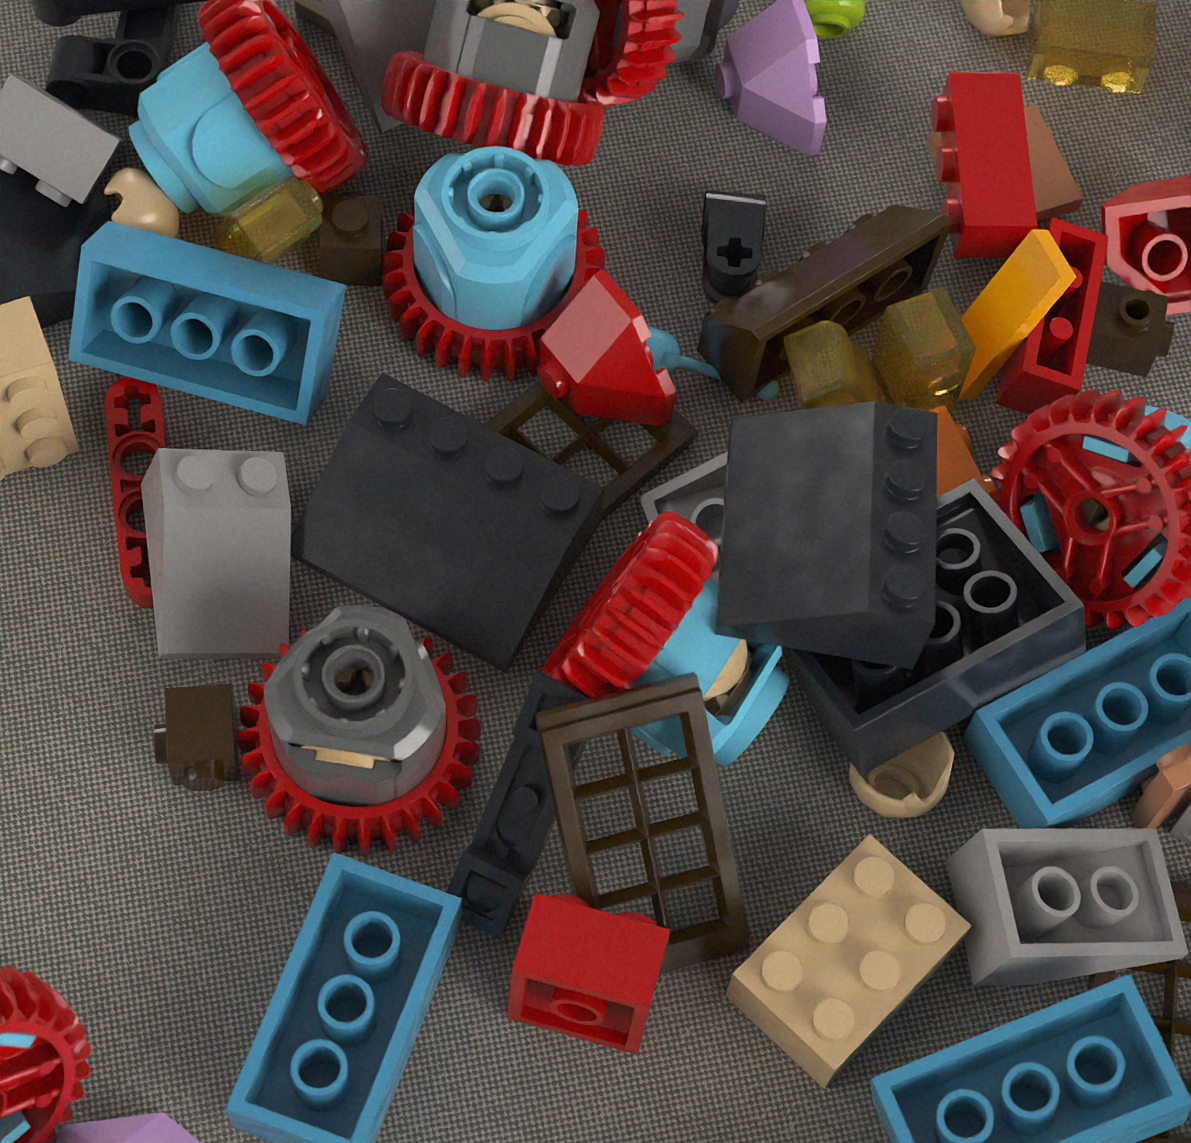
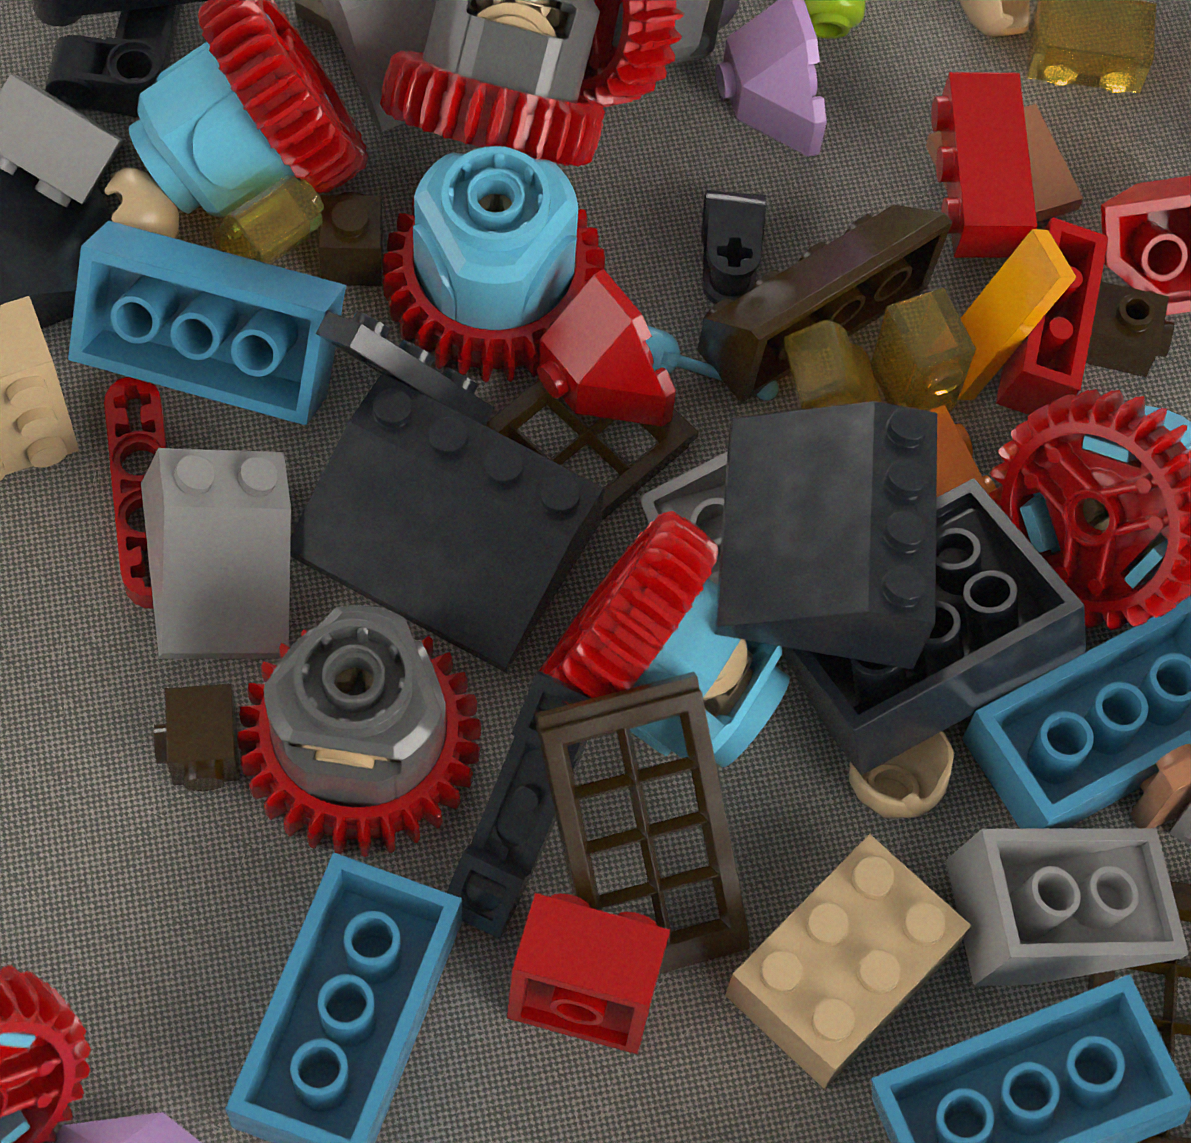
(367, 342): none -> black plate

